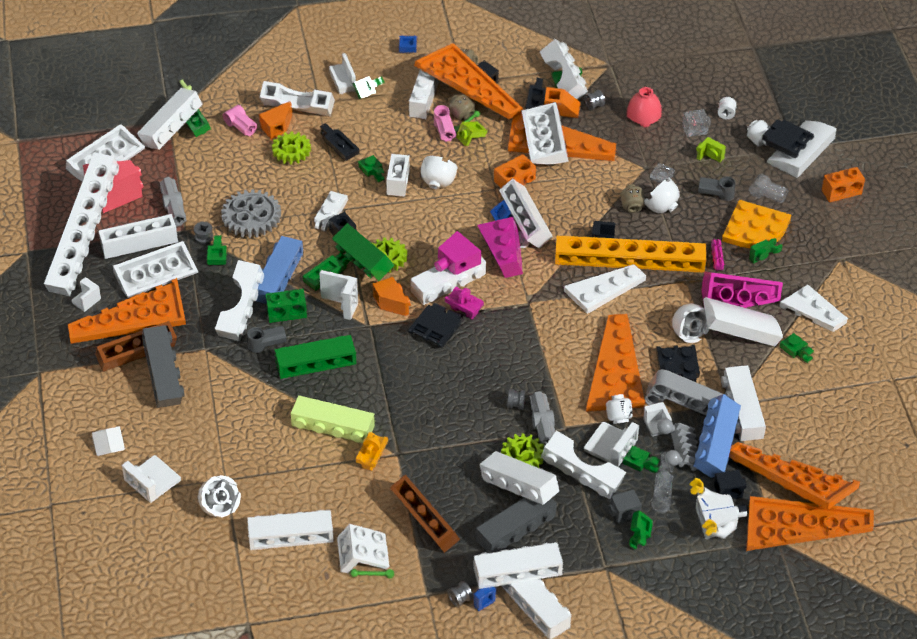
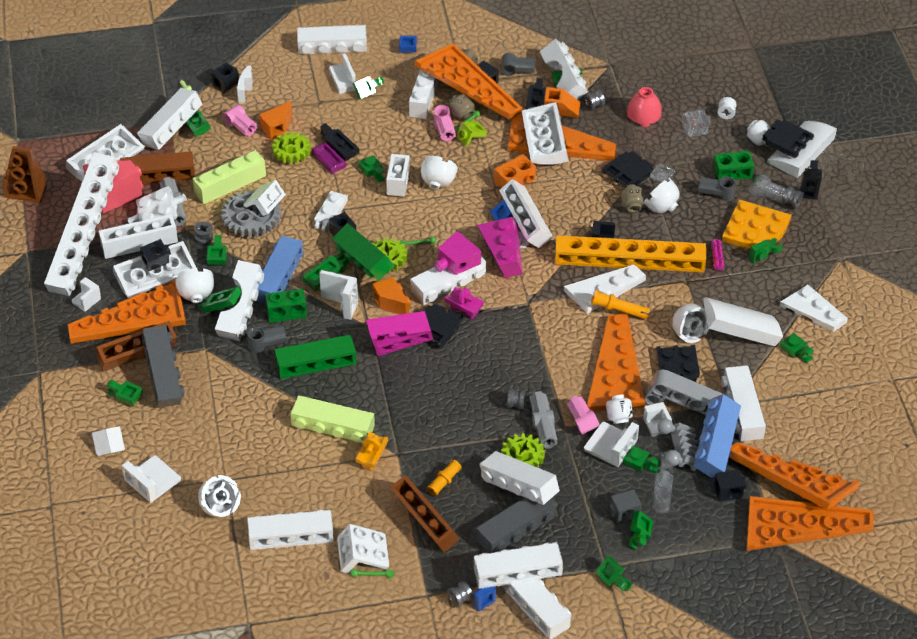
(24, 176): none -> dark orange wedge
(126, 393): none -> green plate
(152, 261): none -> black brick
(157, 205): none -> white plate
(159, 166): none -> dark orange brick
(195, 285): none -> white cylinder
(220, 300): none -> green hinge
(225, 77): none -> black brick
(229, 177): none -> yellowish green brick
(244, 84): none -> white slope
(266, 197): none -> white panel
(312, 102): white arch -> none
(328, 158): none -> magenta tile
(332, 39): none -> white brick
(399, 331): none -> dark pink wedge
(432, 240): none -> bright green hinge
(444, 478): none -> light orange pin
(511, 64): none -> dark grey piece
(584, 418): none -> bright pink piece
(602, 478): white arch -> none
(611, 302): none -> light orange pin
(611, 574): none -> green plate
(628, 169): none -> black plate
(712, 149): lime bracket -> none
(716, 511): white torso -> none
(734, 164): none -> green brick
(740, 290): dark pink wedge -> none
(792, 197): none -> flat silver wheel
(811, 181): none -> black hinge
(843, 184): orange brick -> none

